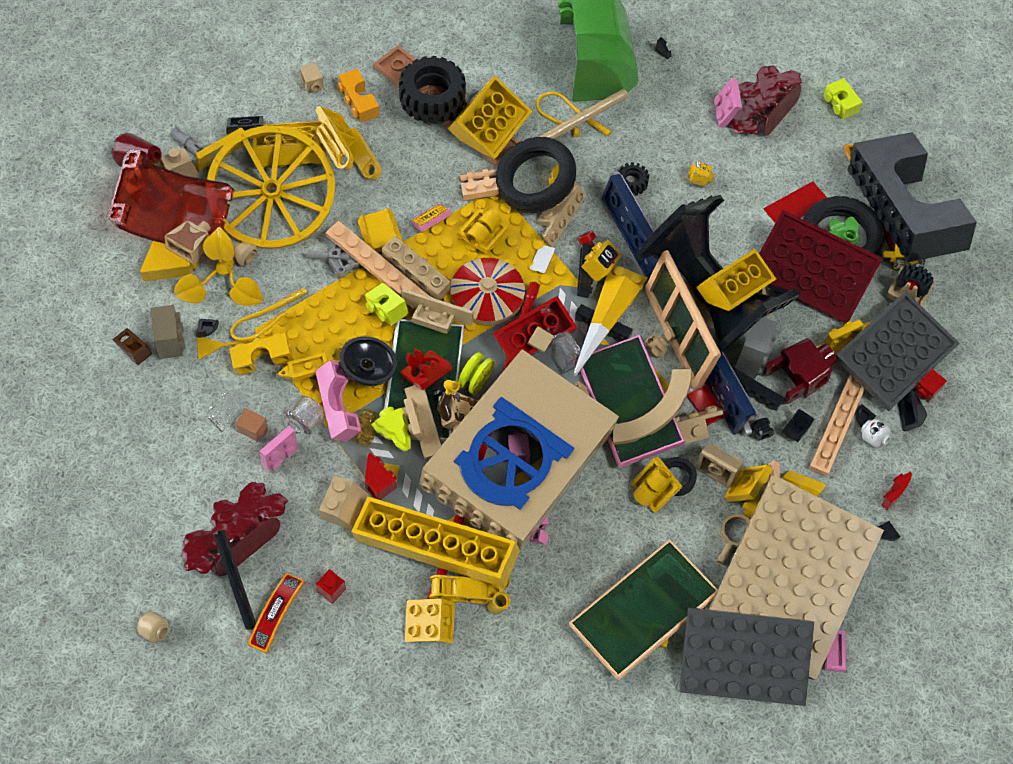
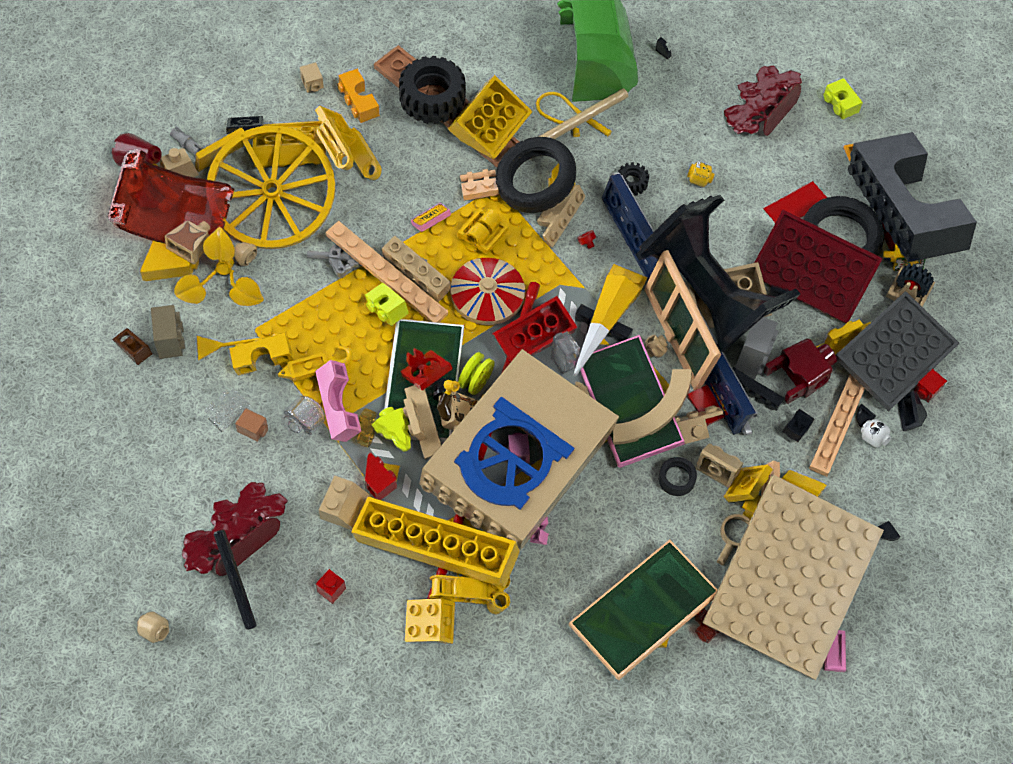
(206, 327): black tile -> none
(274, 612): slope -> none
(278, 449): bright pink plate -> none
(290, 314): yellow piece -> none
(370, 354): black dish -> none
(379, 228): yellow slope -> none
(435, 313): tan bracket -> none
(540, 339): tan tile -> none
(542, 259): white sticker -> none
(584, 279): black piece -> none
(601, 260): yellow brick -> none
(655, 485): yellow plate -> none
(728, 103): bright pink plate -> none
(737, 281): yellow slope -> none
(746, 656): dark grey plate -> none
(762, 429): black wheel -> none
(847, 229): bright green plate -> none
(899, 486): red slope -> none

